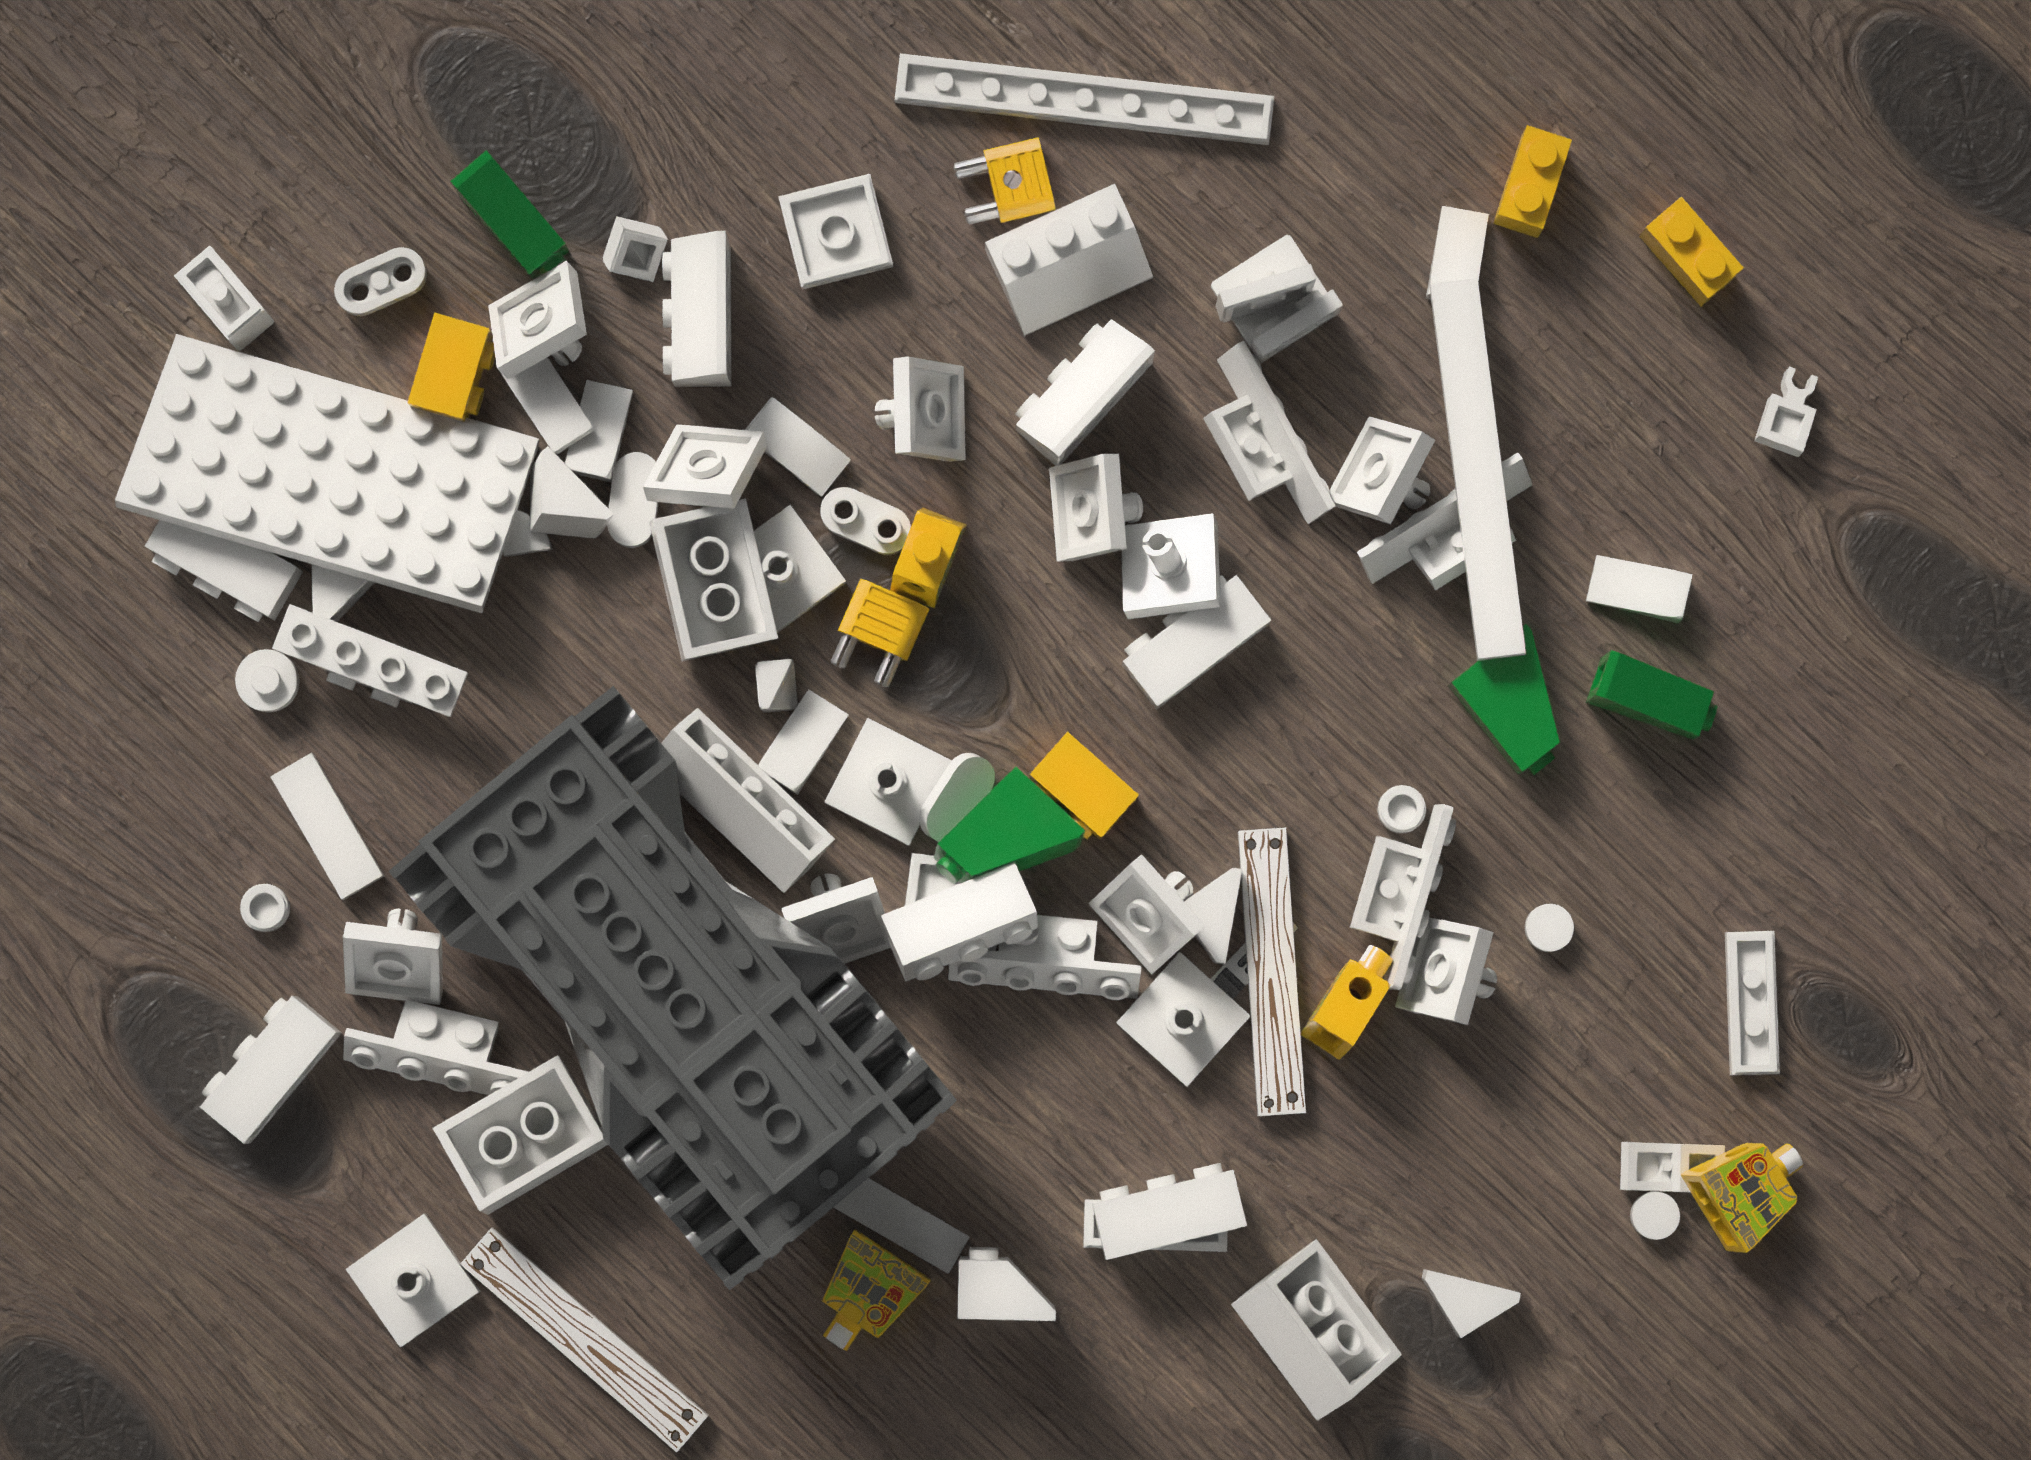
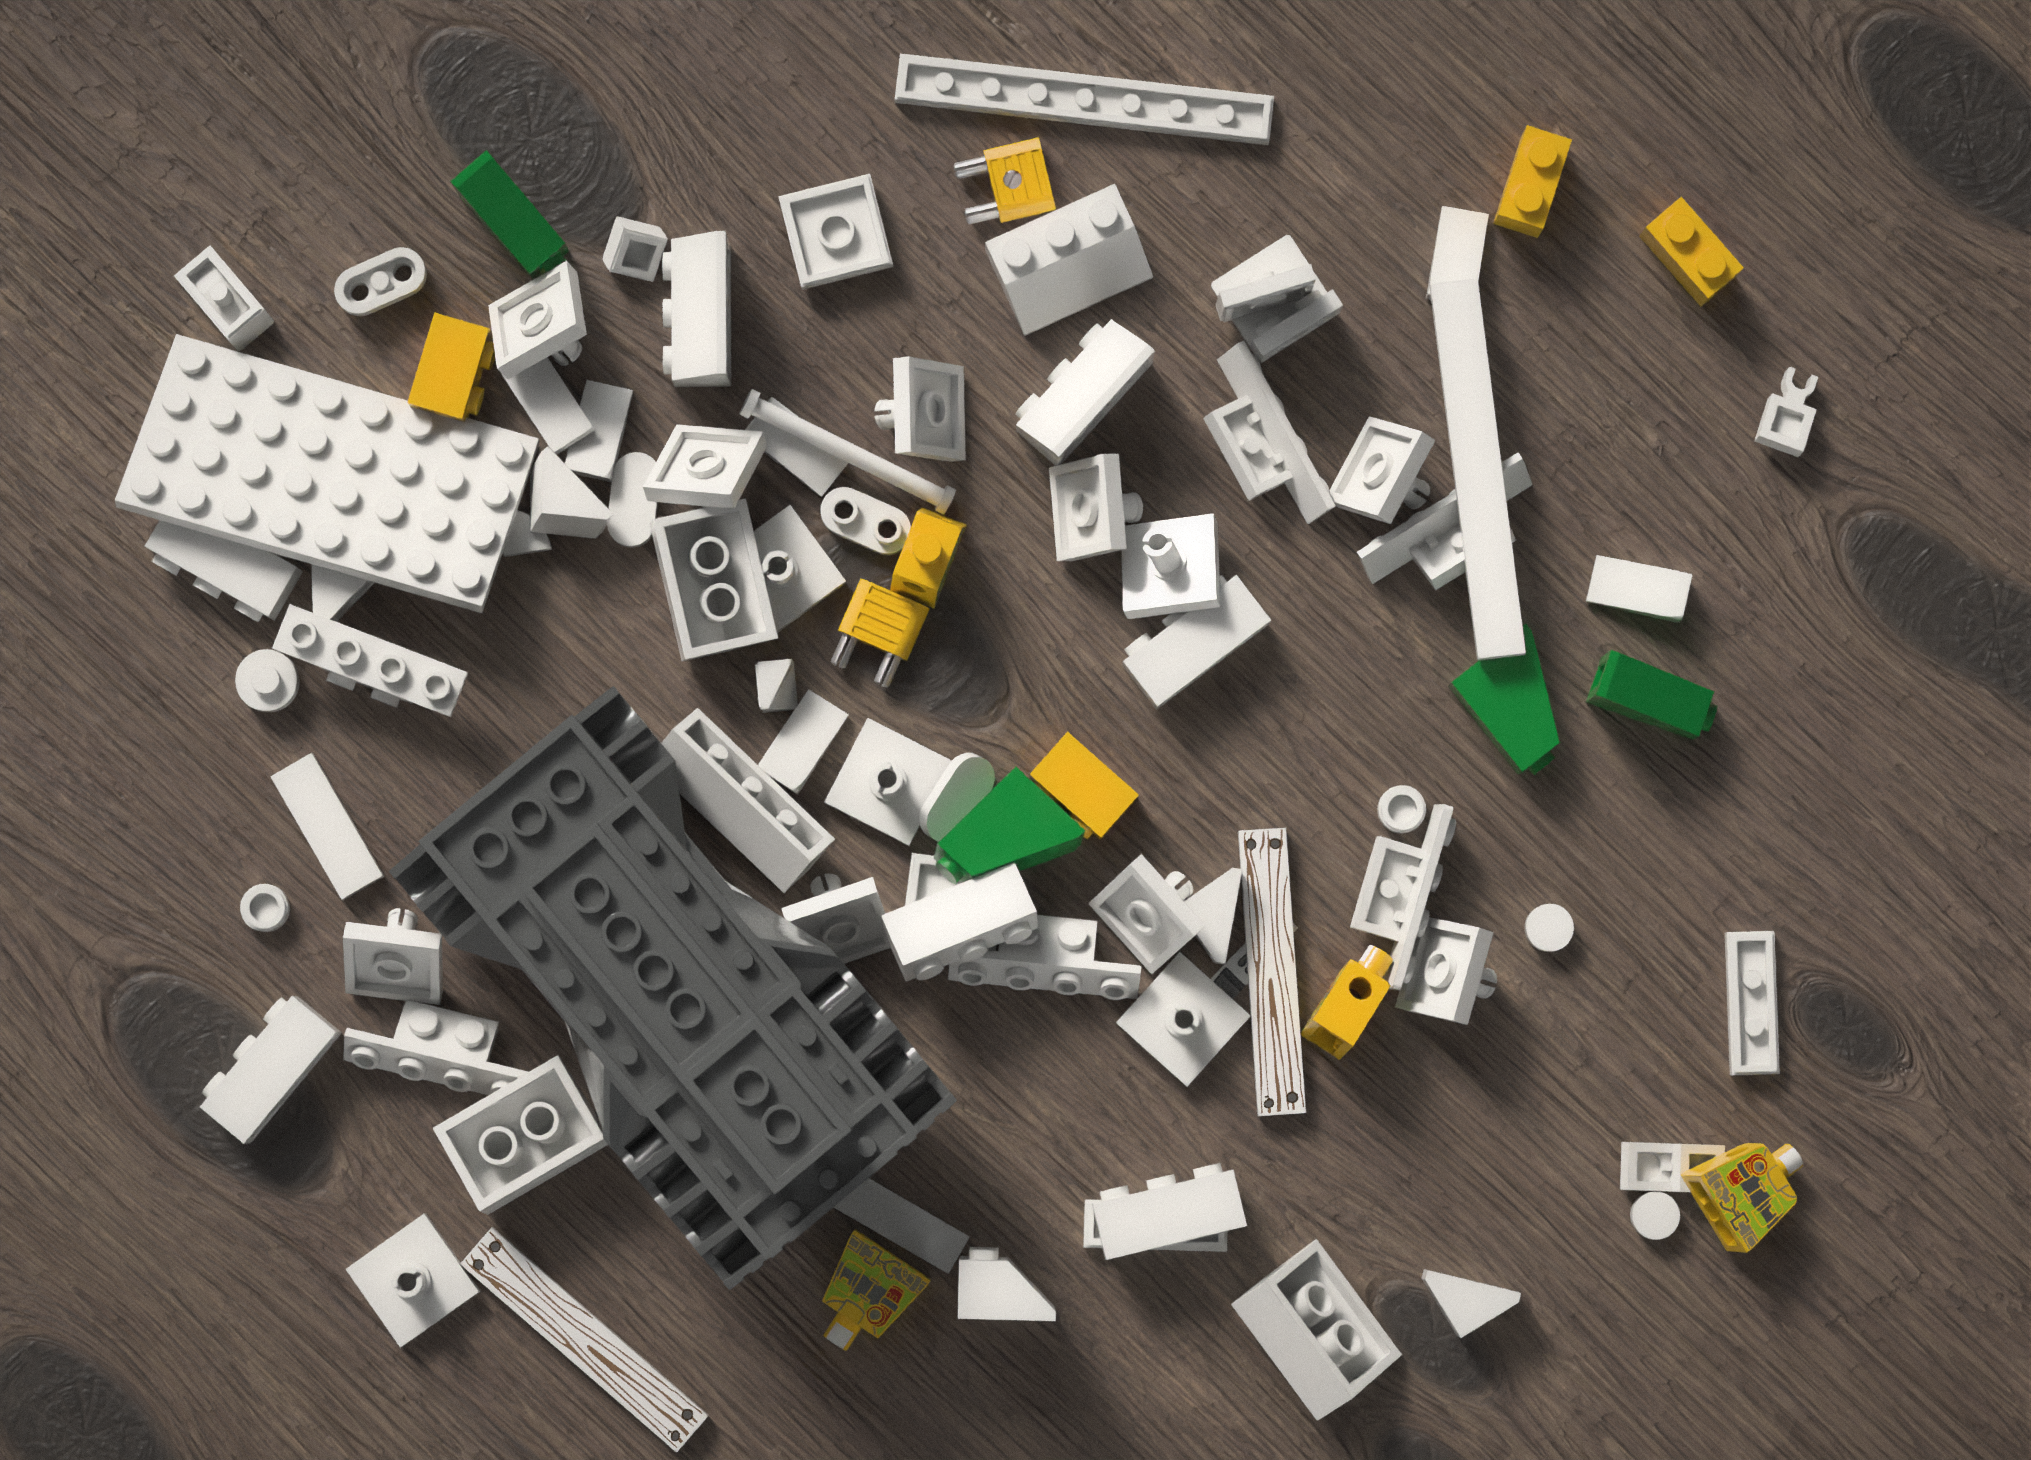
(847, 451): none -> white bar

